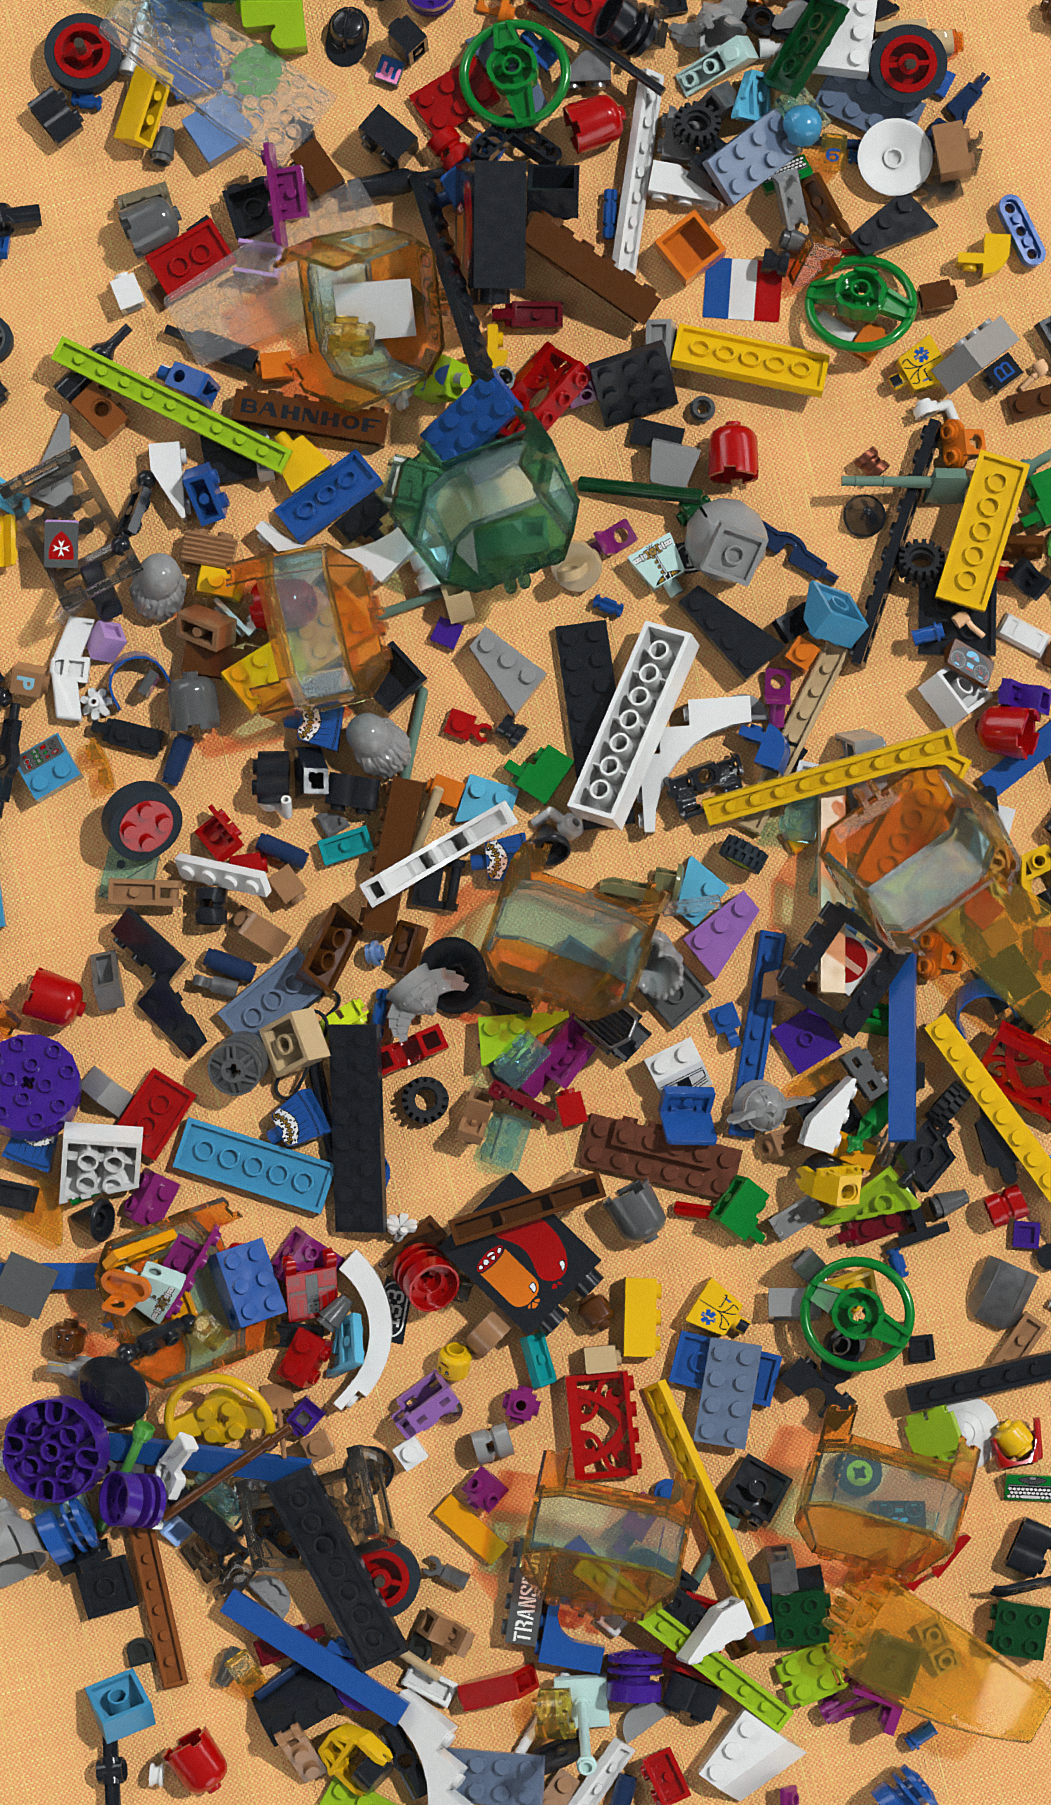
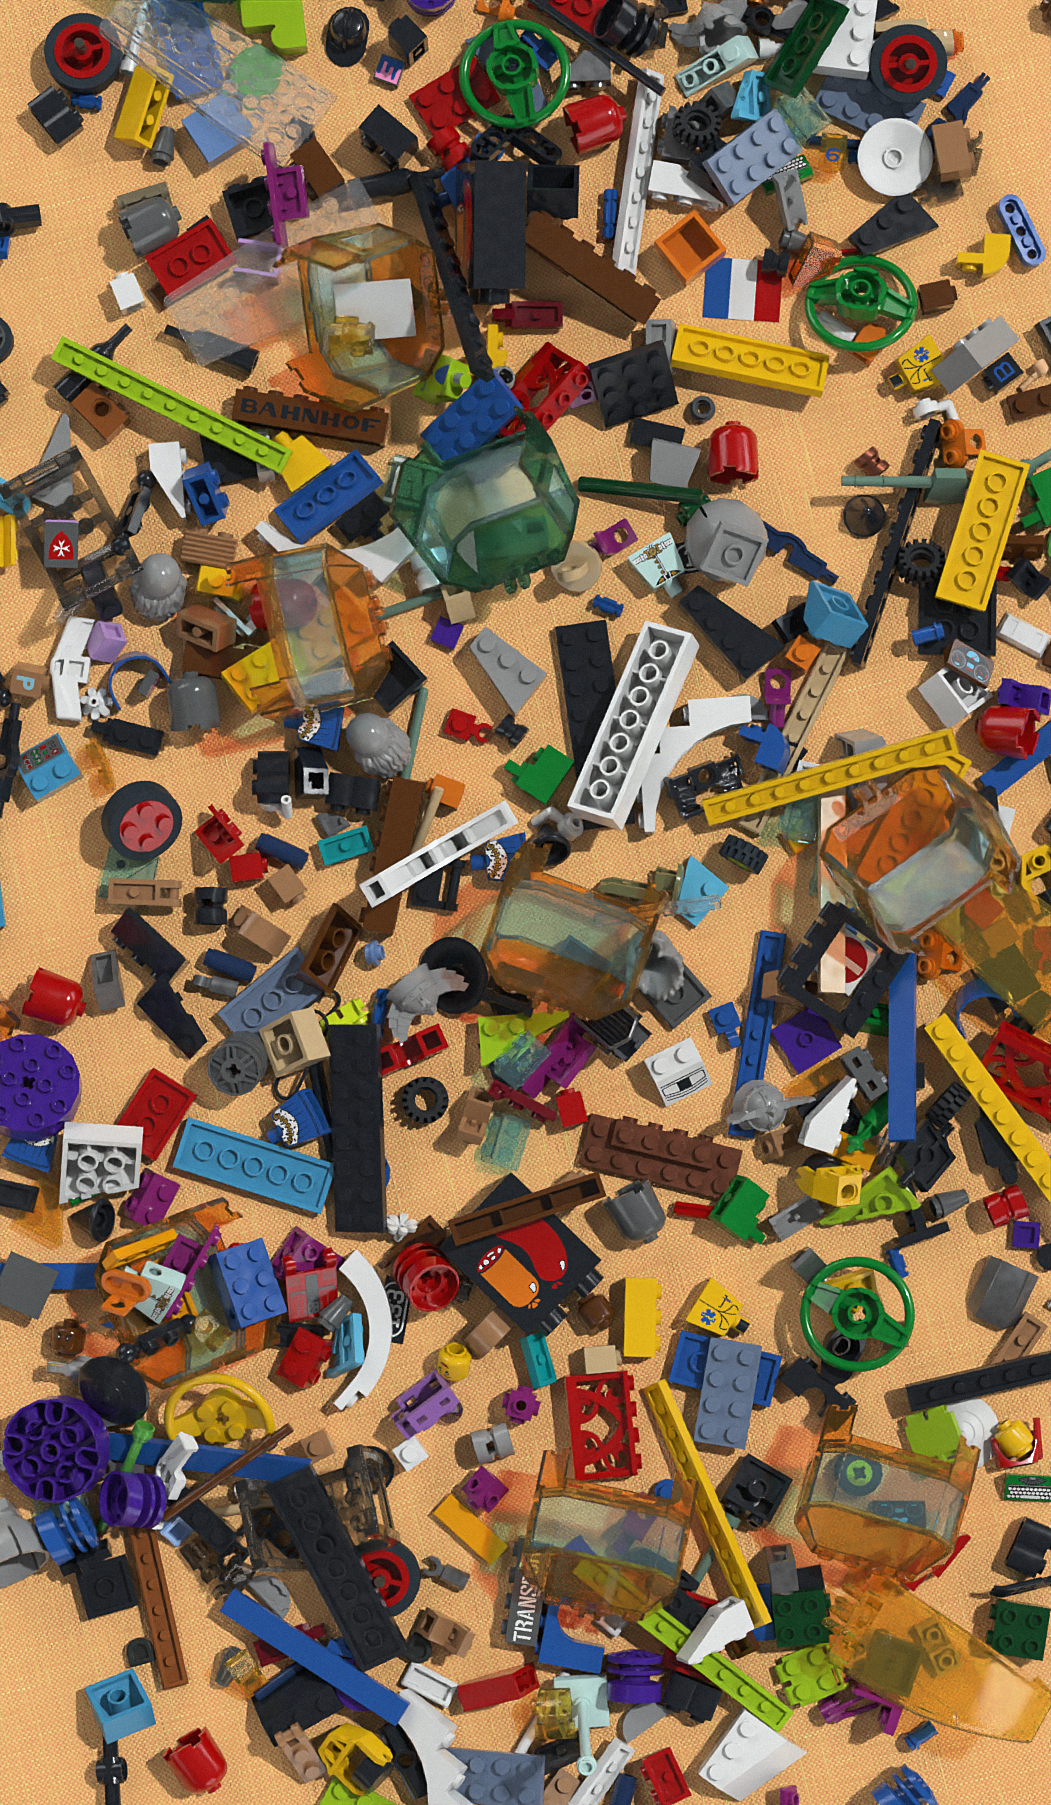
(106, 1091): light grey slope -> none
(156, 1774): white bush -> none
(177, 759): dark blue piece -> none
(190, 383): blue torso -> none
(222, 1499): clear light blue bracket -> none
(223, 875): white plate -> none
(273, 367): orange brick -> none
(279, 1398): medium nougat piece -> none
(305, 1417): dark purple window -> none
(401, 398): white plant -> none
(406, 947): reddish brown slope -> none
(421, 1665): tan bar -> none
(483, 795): medium azure wing -> none
(687, 1115): blue bracket -> none
(721, 933): medium lavender wedge -> none
(785, 1303): light grey hinge -> none
(802, 125): dark azure hair -> none
(823, 207): reddish brown hinge -> none
(872, 1228): dark red hinge -> none
(921, 1348): black tile -> none
(963, 618): light nougat hand -> none

